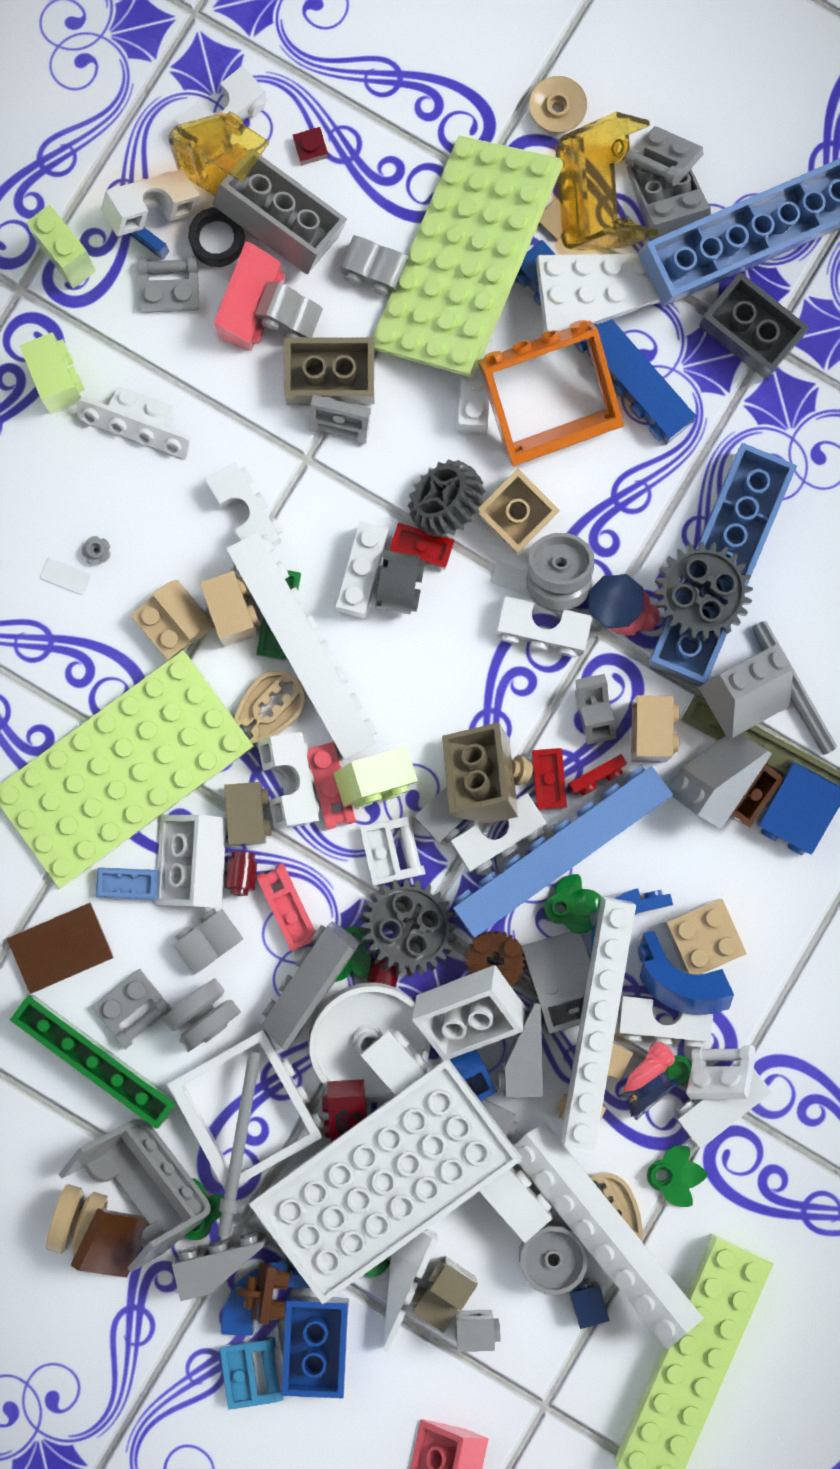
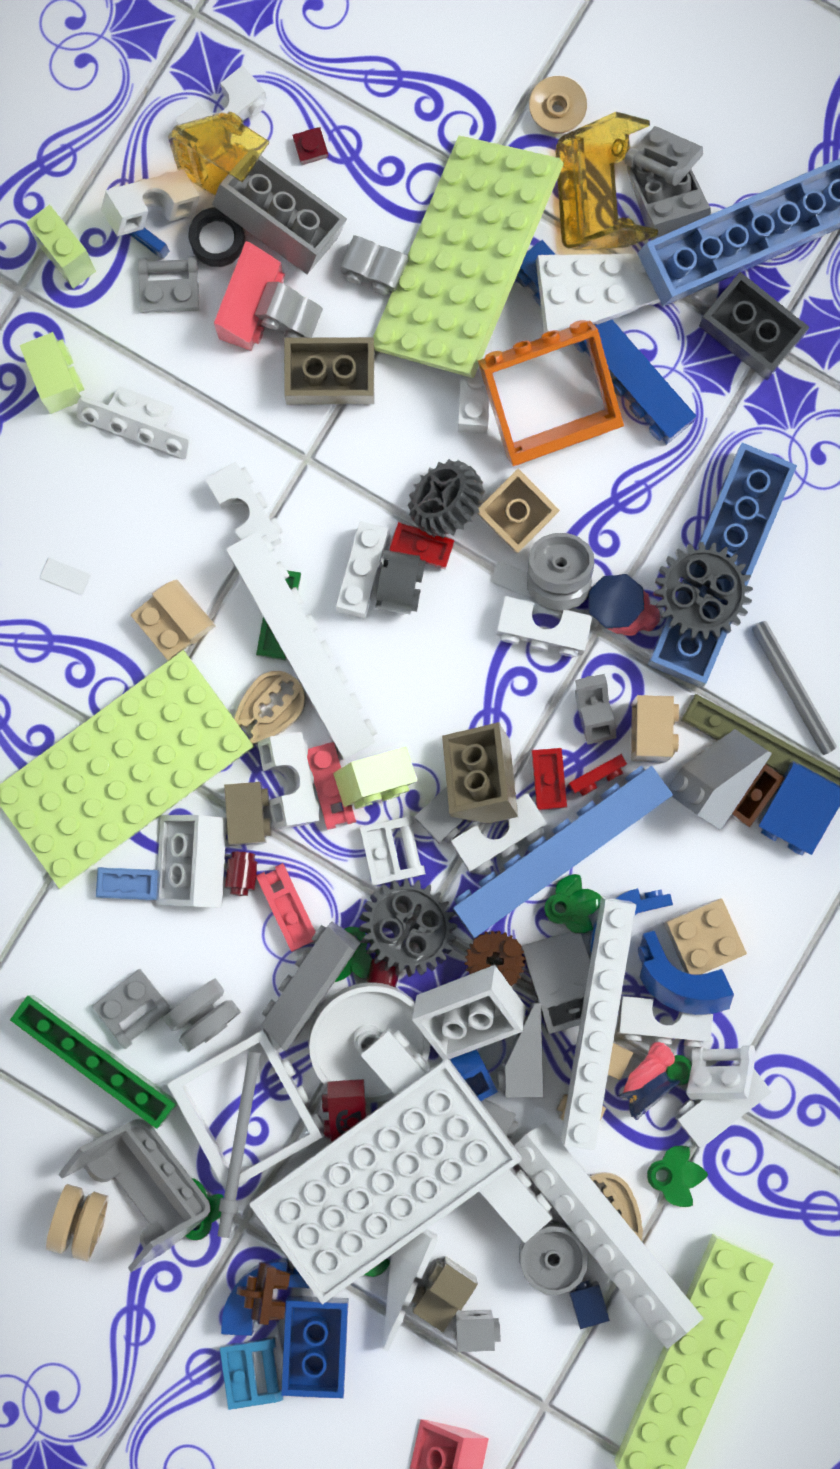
(60, 948): reddish brown tile -> none
(103, 554): light grey plate -> none
(110, 1243): reddish brown tile -> none
(203, 1271): light grey slope -> none
(207, 941): light grey brick -> none
(228, 608): tan brick -> none
(339, 418): light grey plate -> none
(522, 770): tan plate -> none
(551, 220): tan tile -> none
(750, 691): light grey slope -> none

